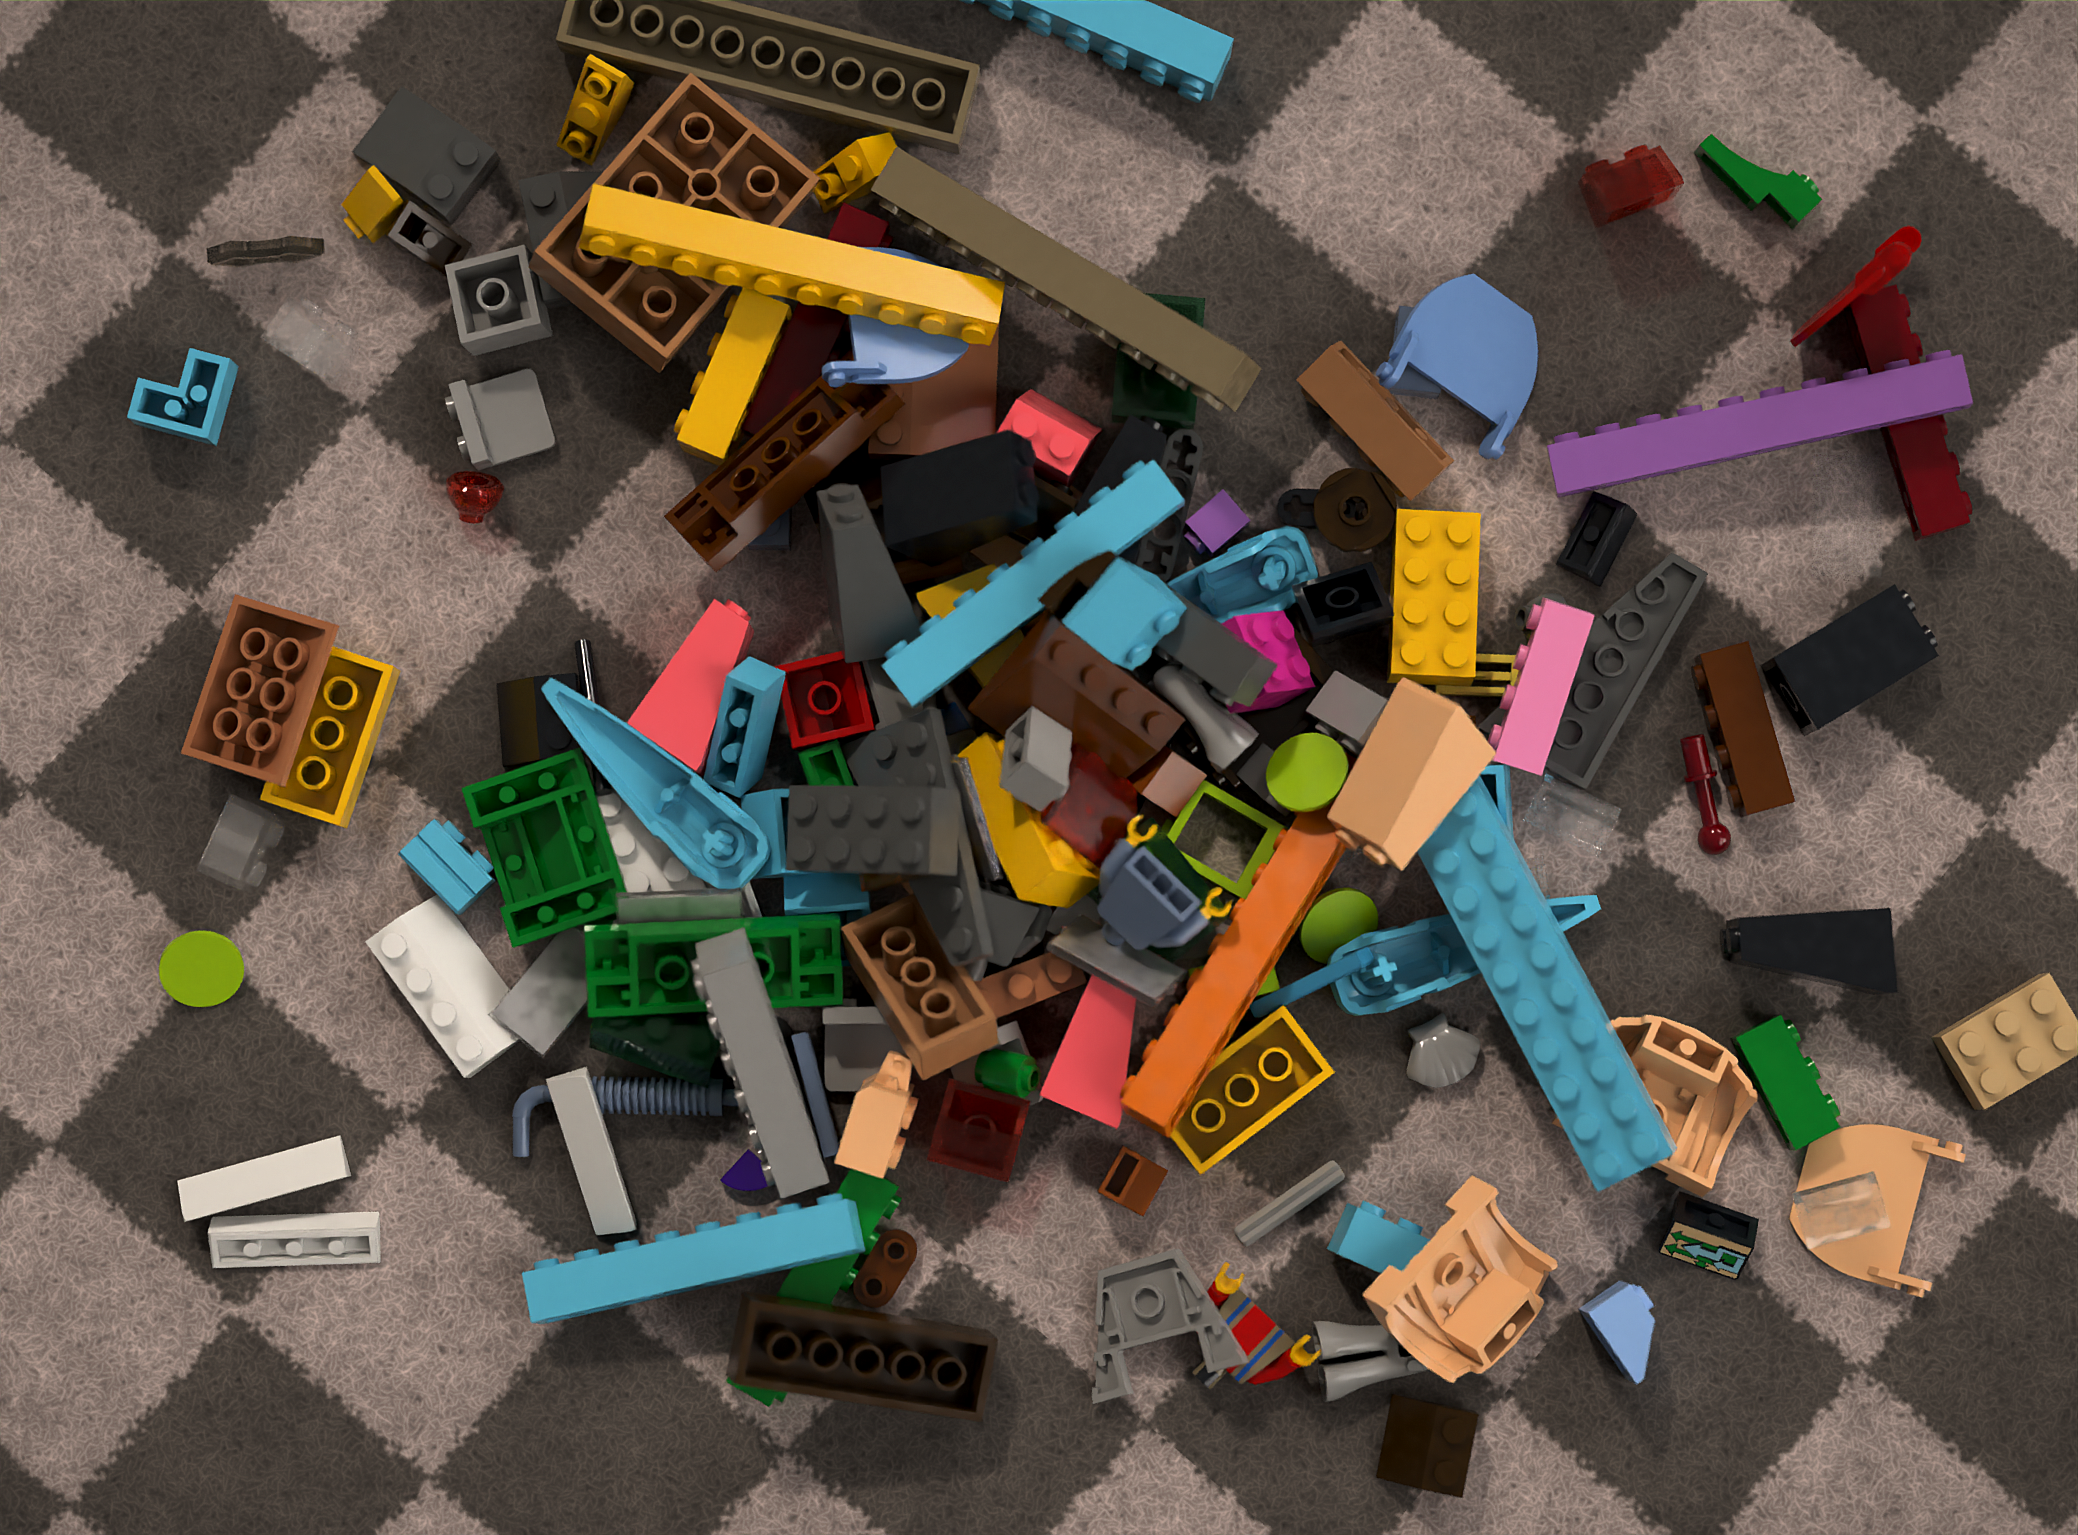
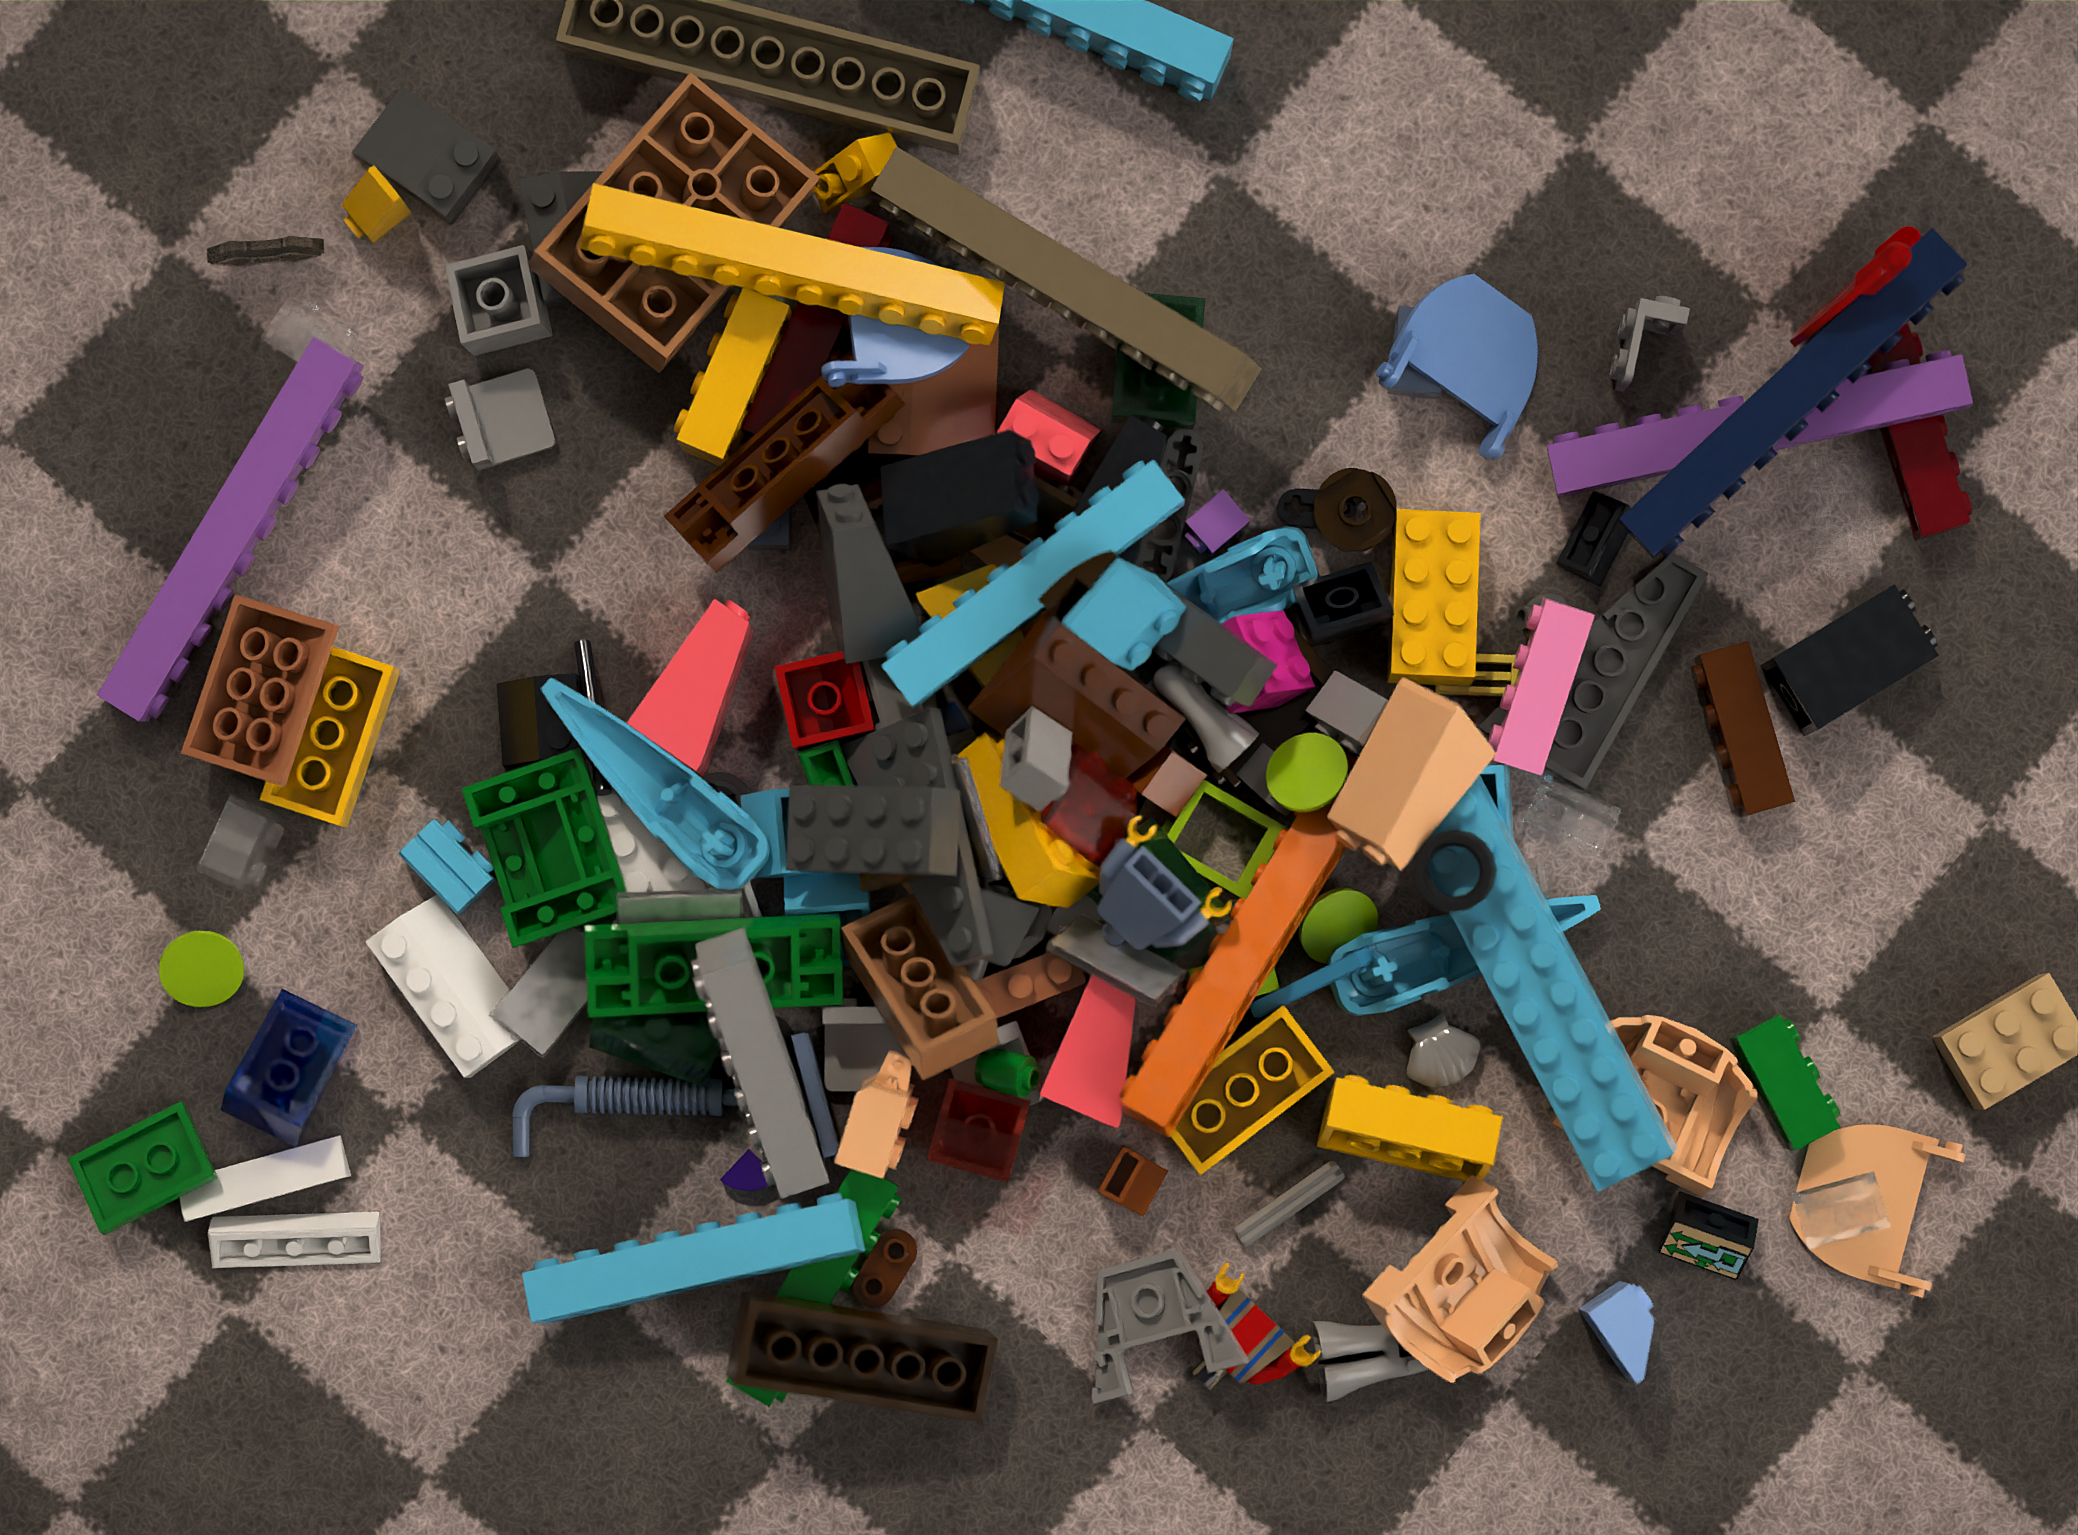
(142, 1168): none -> green plate
(193, 408): medium azure brick -> none
(231, 530): none -> medium lavender brick
(288, 1067): none -> clear blue slope
(426, 238): dark brown slope -> none
(474, 494): clear red brick -> none
(591, 1152): white slope -> none
(594, 109): yellow slope -> none
(744, 726): medium azure brick -> none
(1373, 1241): medium azure brick -> none
(1374, 421): medium nougat brick -> none
(1409, 1129): none -> yellow brick
(1427, 1445): dark brown slope -> none
(1437, 898): none -> black tyre
(1629, 185): clear red slope -> none
(1656, 316): none -> light grey bracket
(1713, 836): dark red pin -> none
(1787, 195): green slope -> none
(1790, 396): none -> dark blue brick
(1825, 947): black slope -> none

